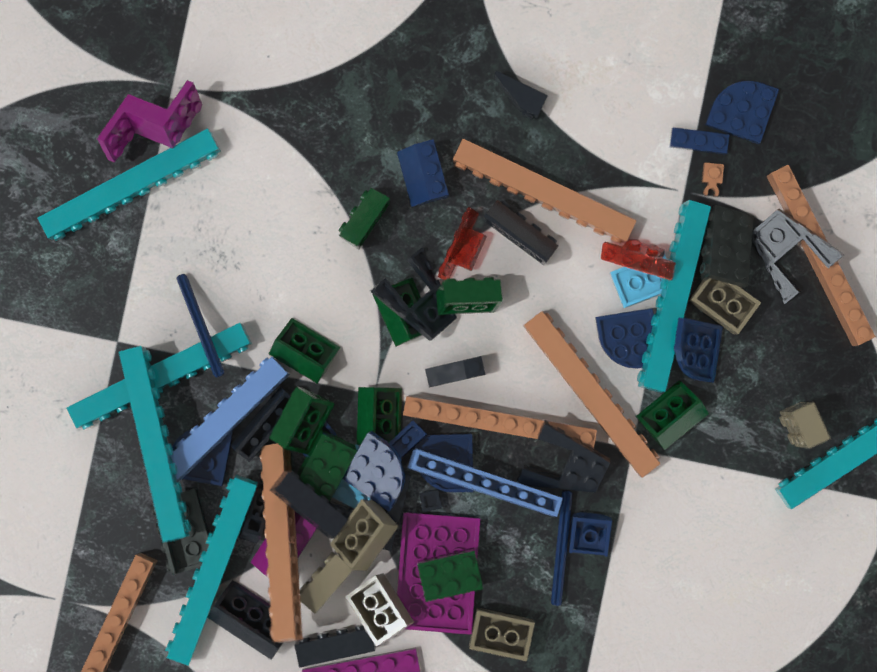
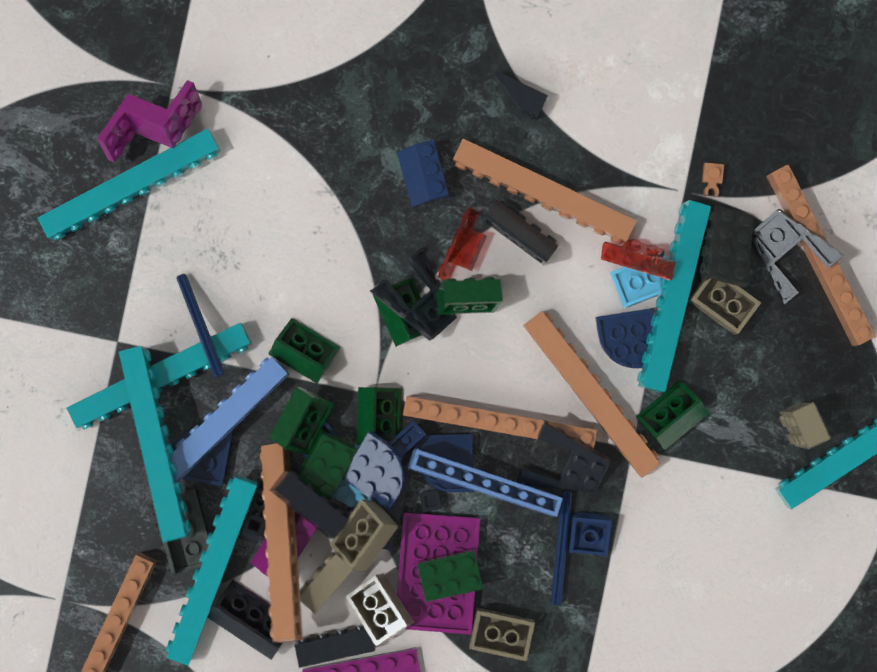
(261, 426): black brick -> none
(364, 217): dark green slope -> none
(455, 371): black slope -> none
(697, 348): dark blue plate -> none
(699, 140): dark blue plate -> none
(743, 110): dark blue plate -> none

